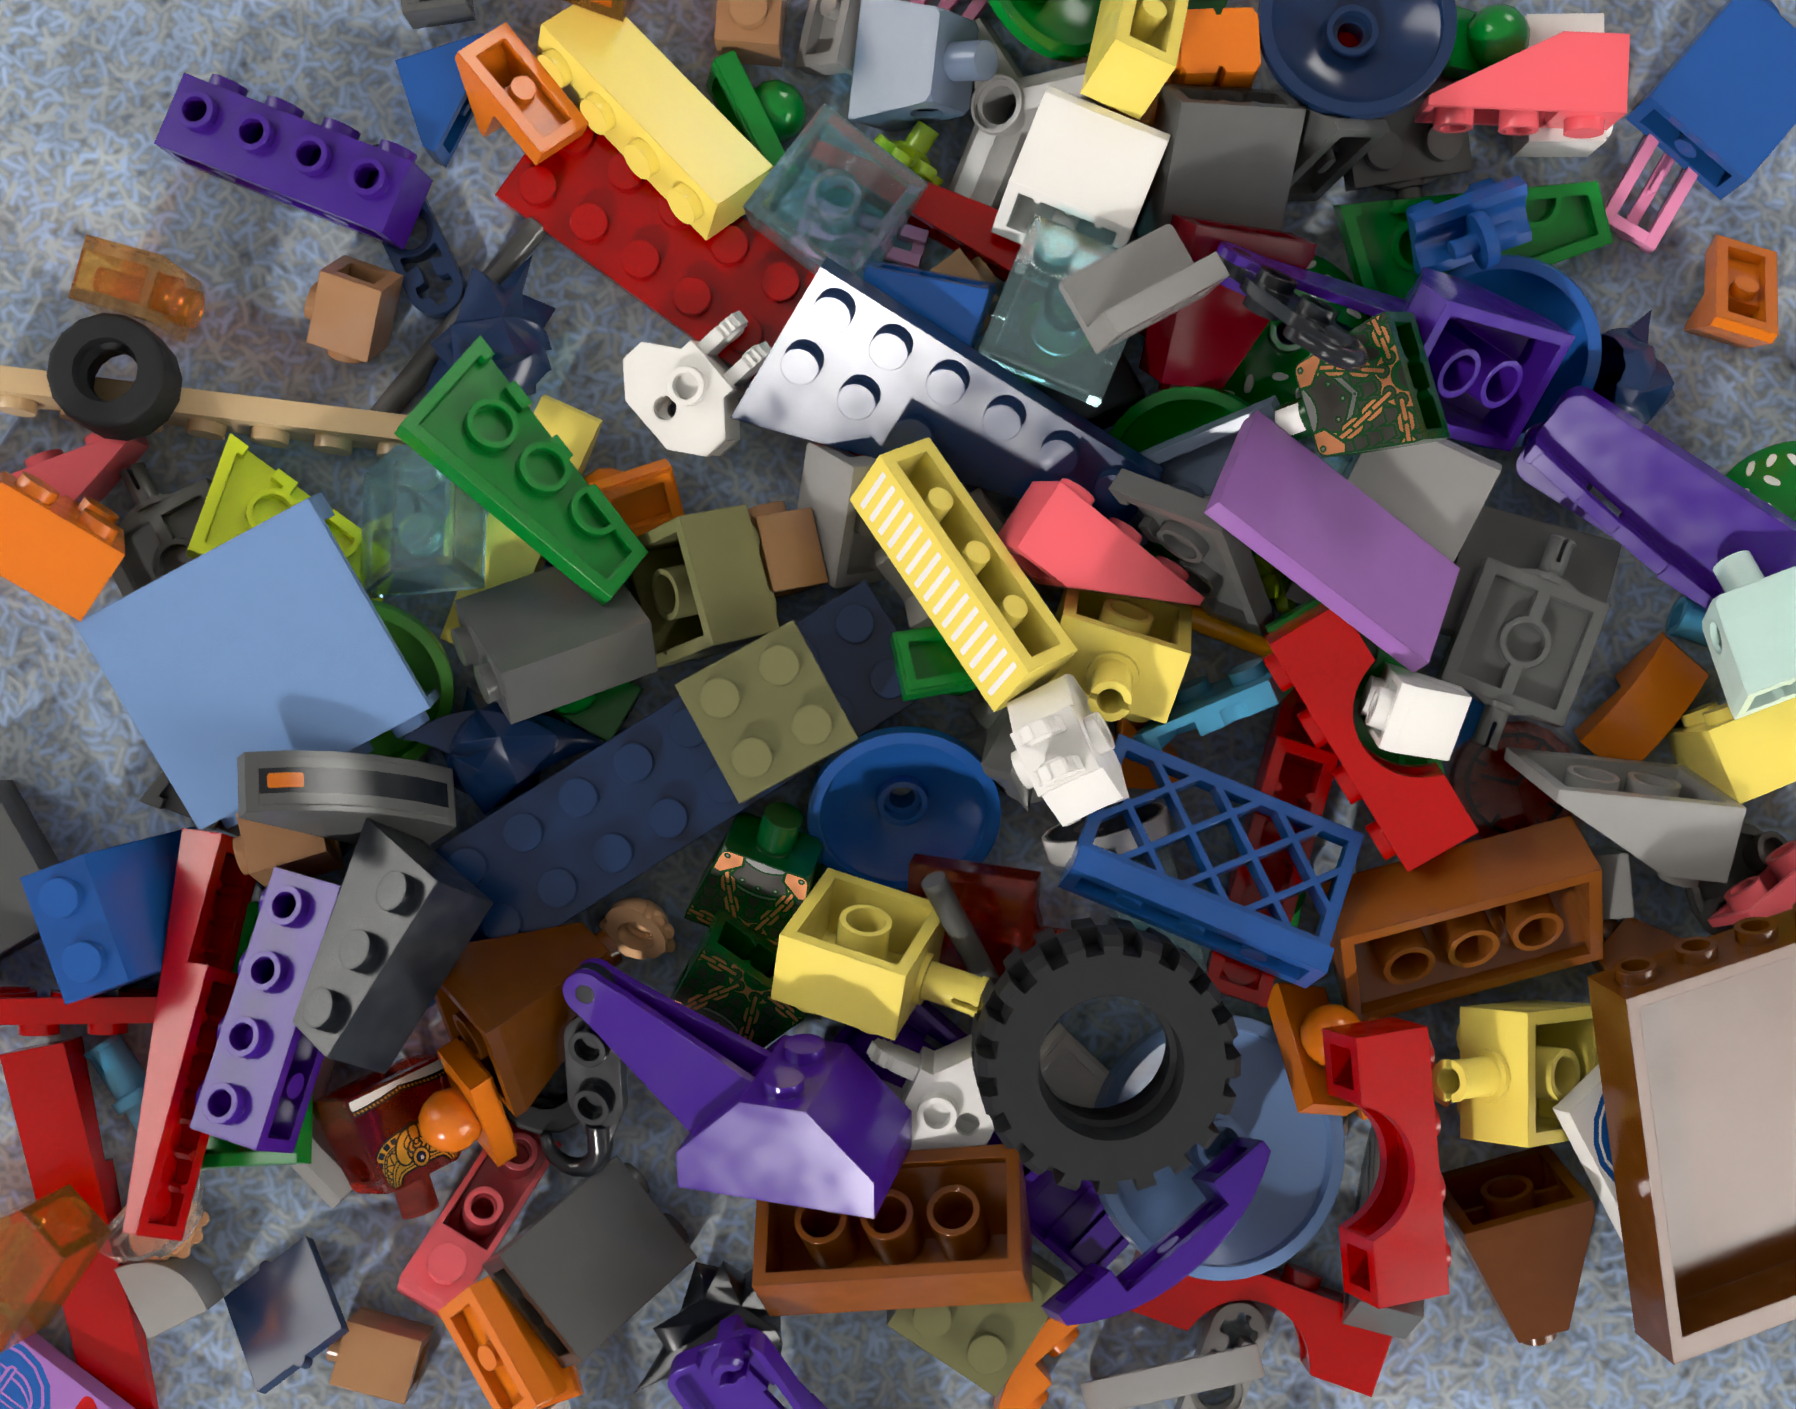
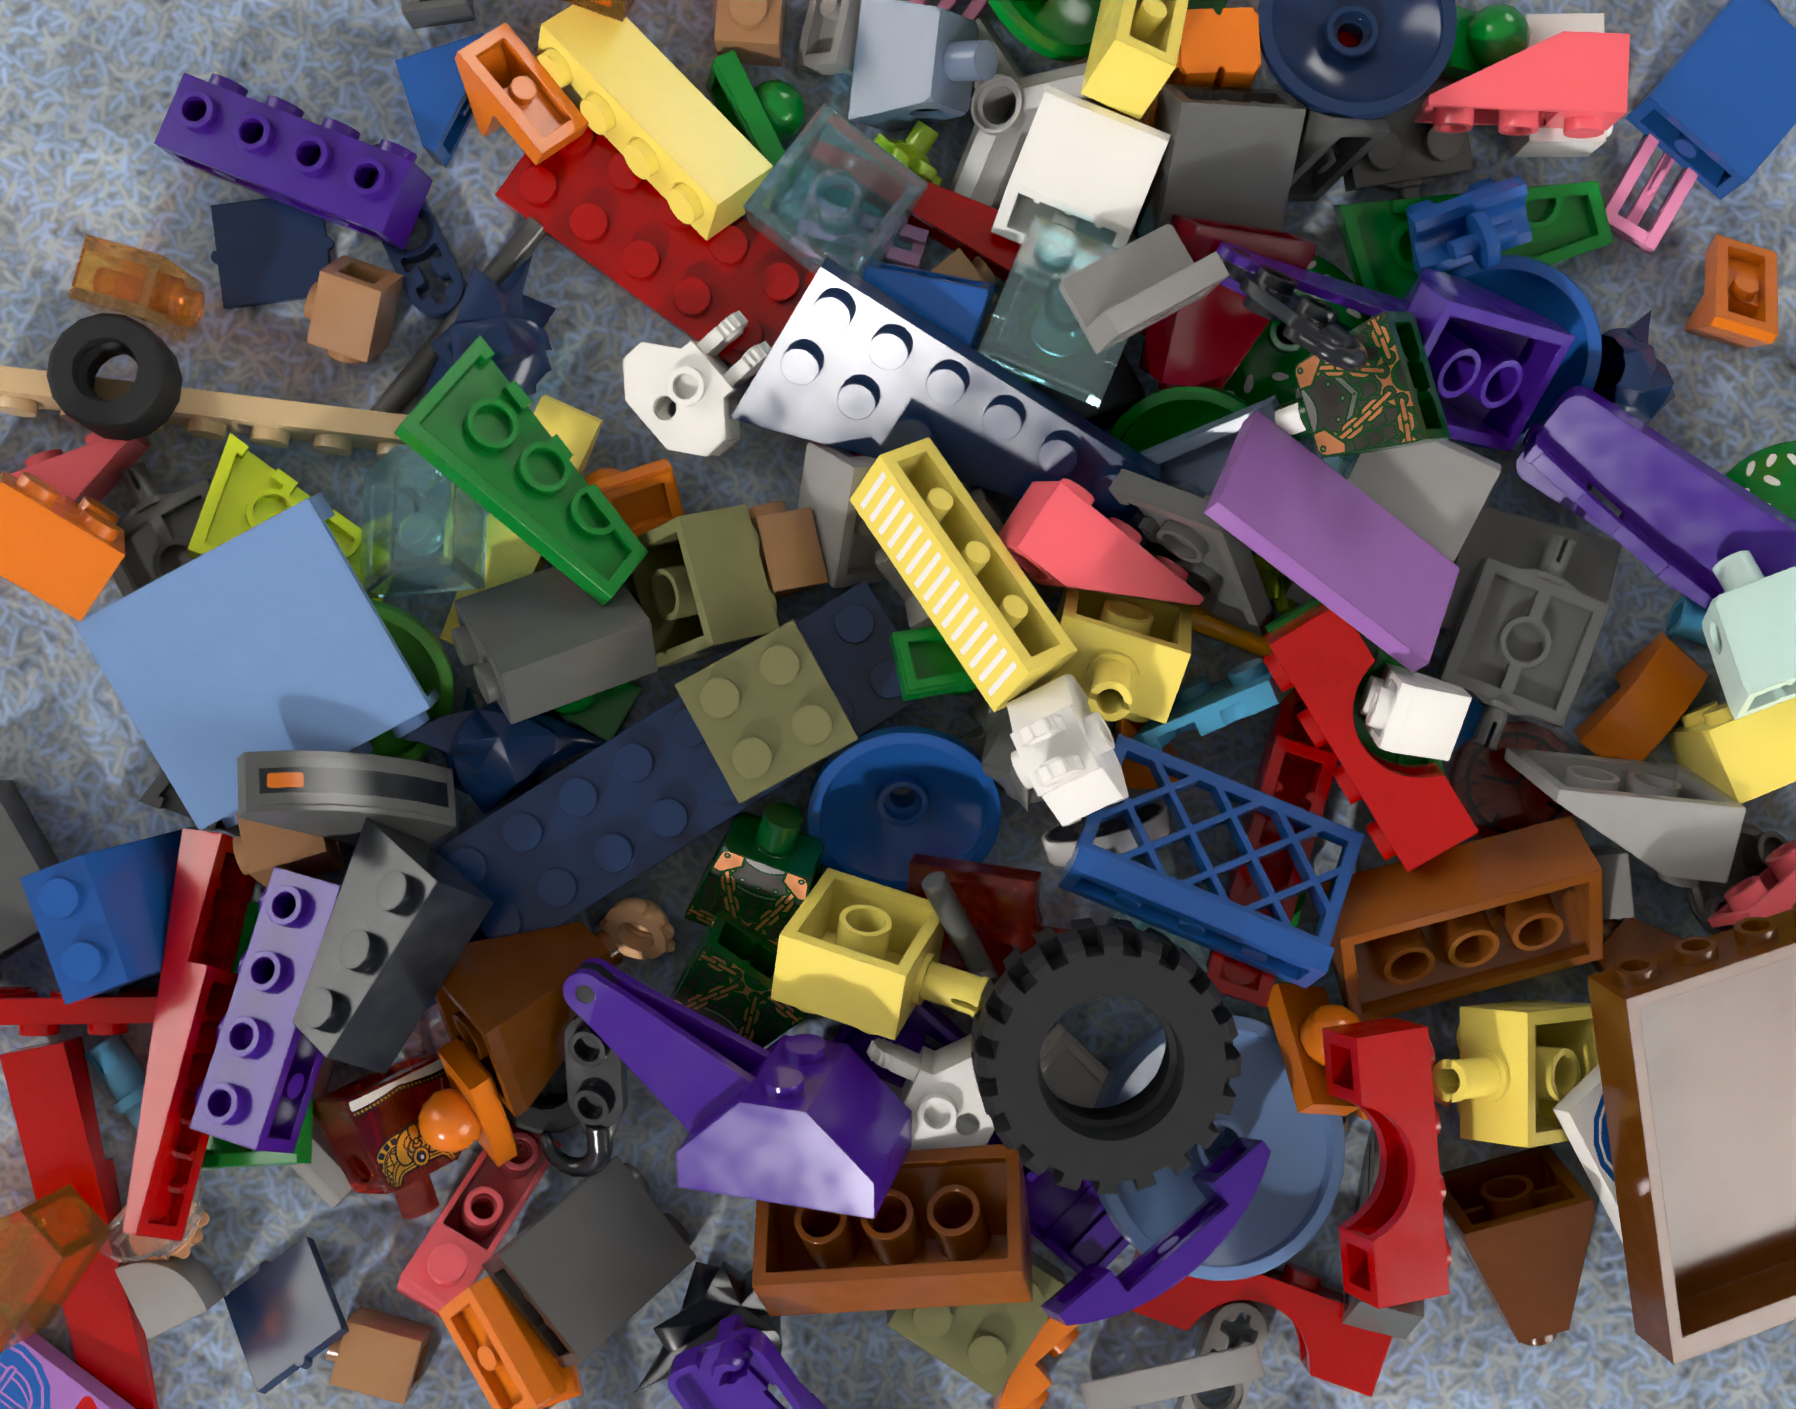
(267, 252): none -> dark blue piece

